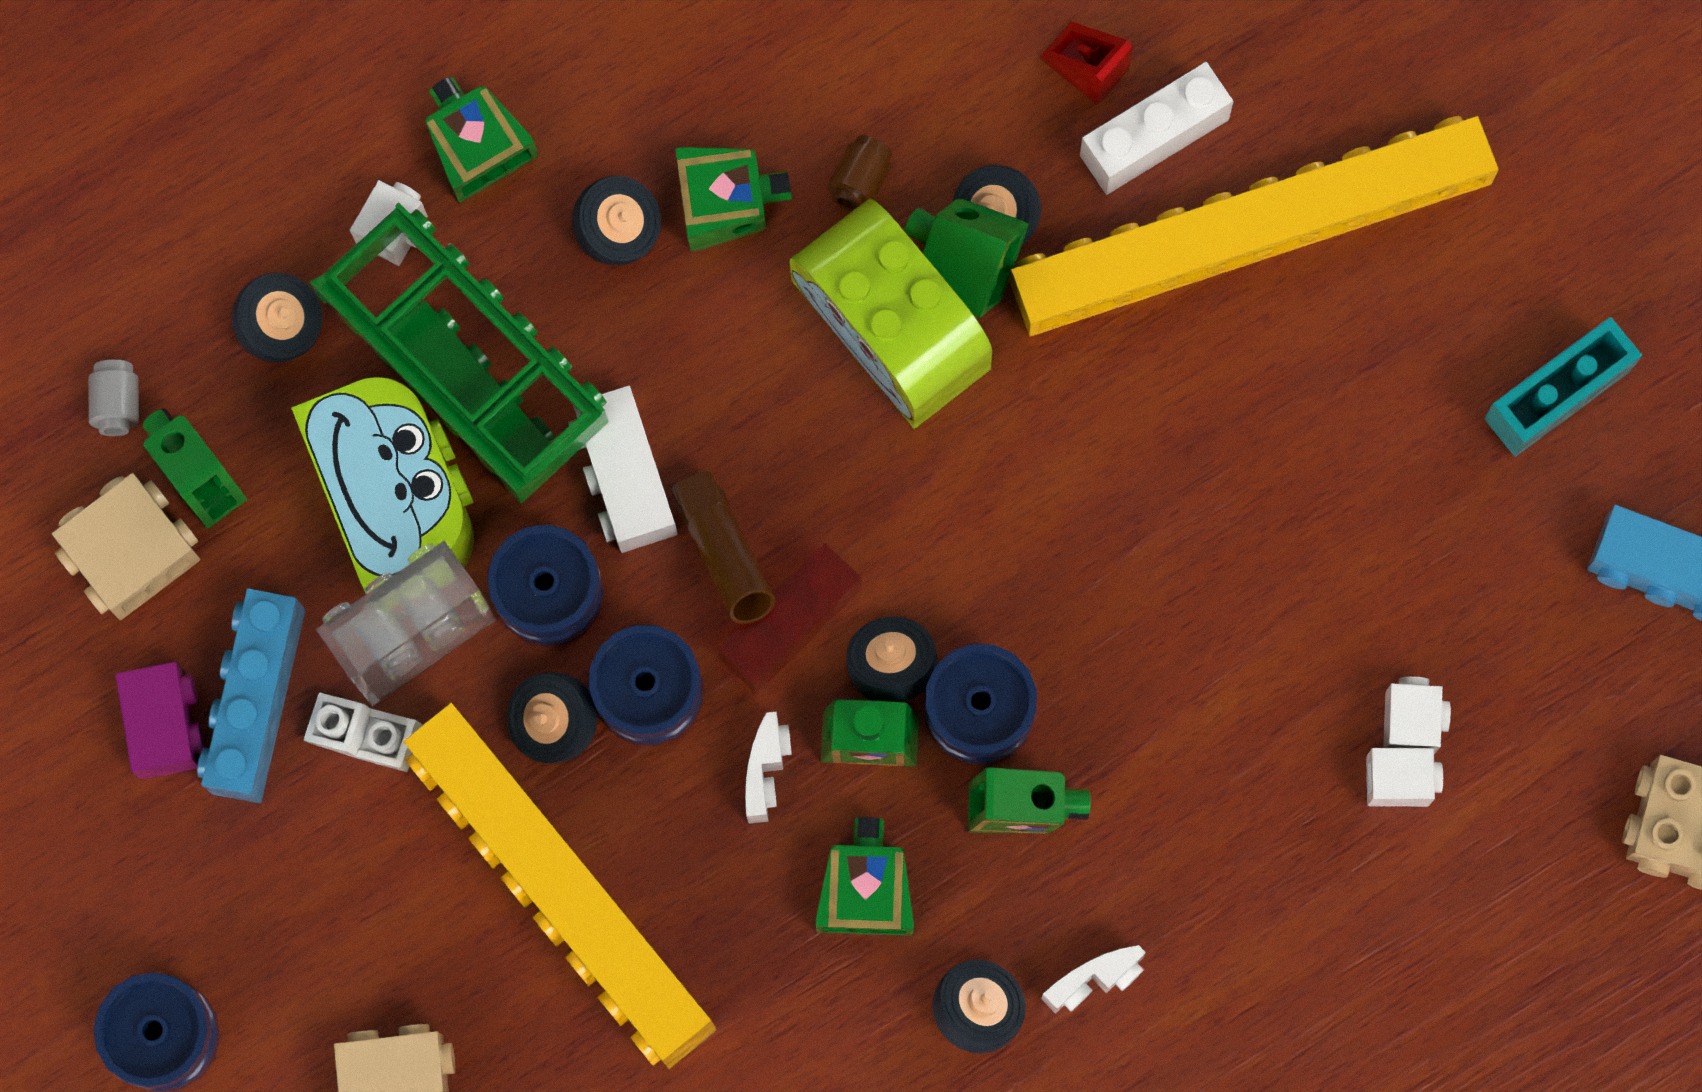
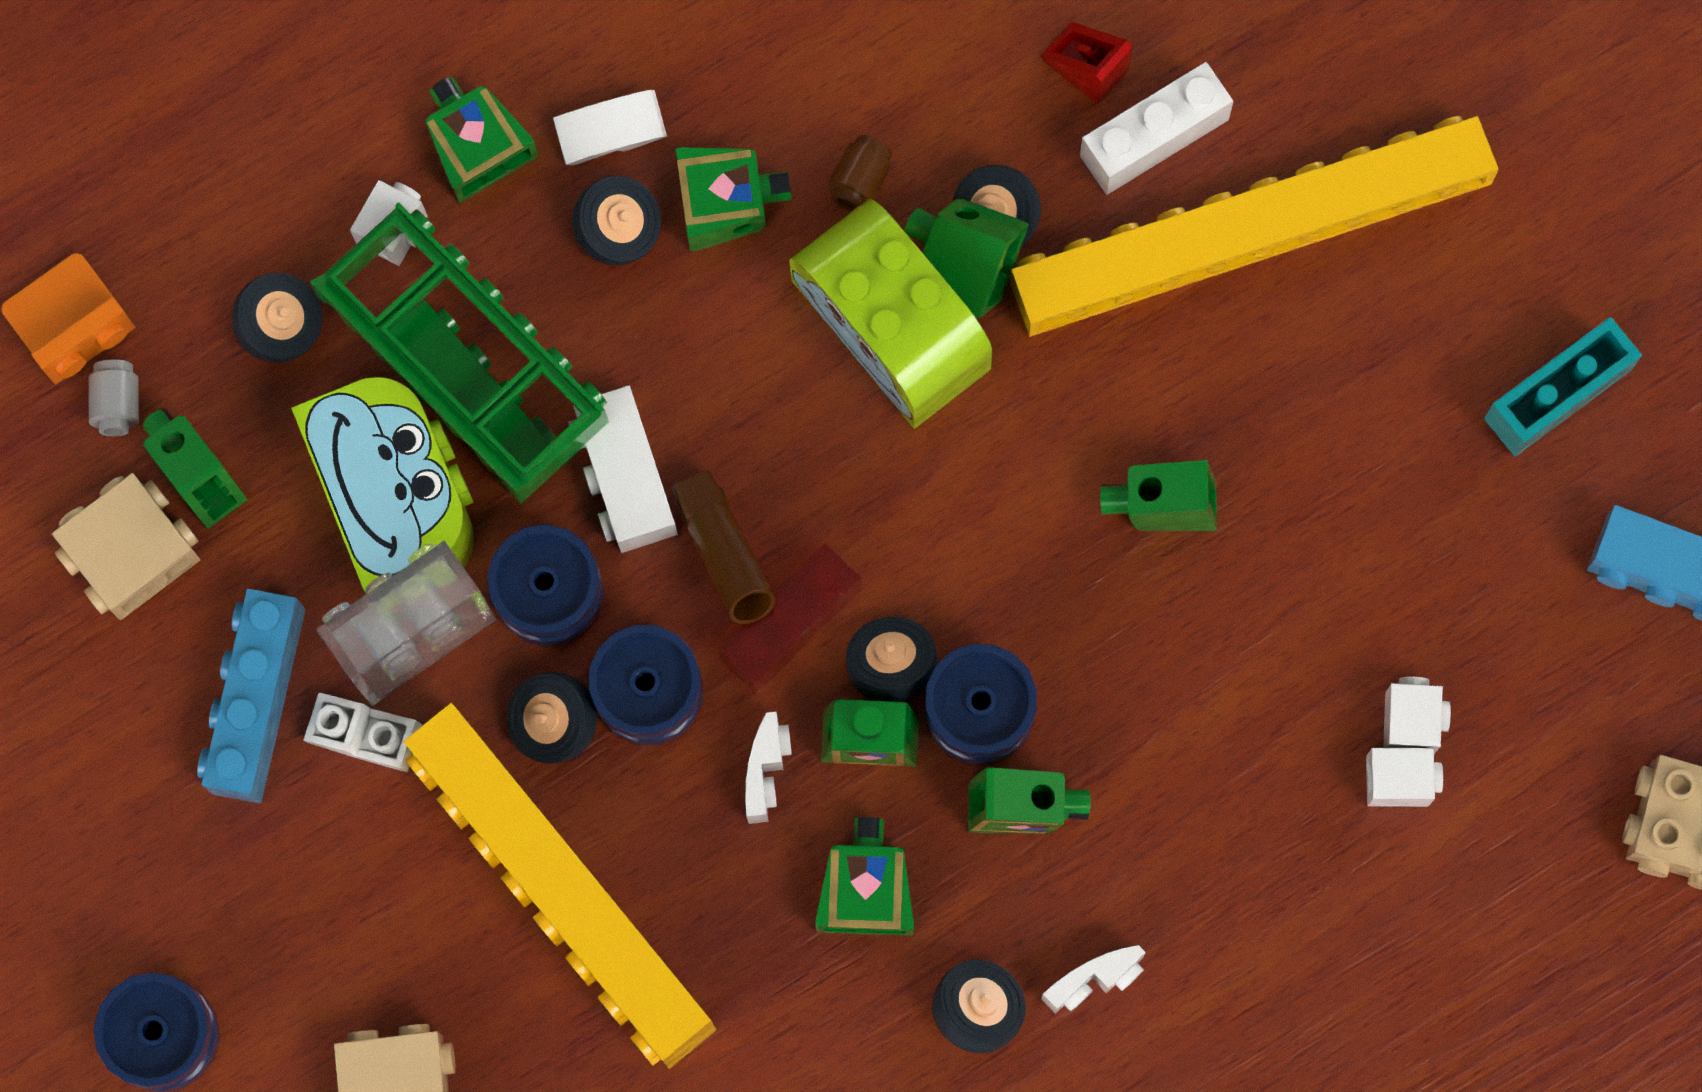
(67, 318): none -> orange bracket
(160, 720): magenta brick -> none
(610, 127): none -> white slope
(1184, 502): none -> green torso

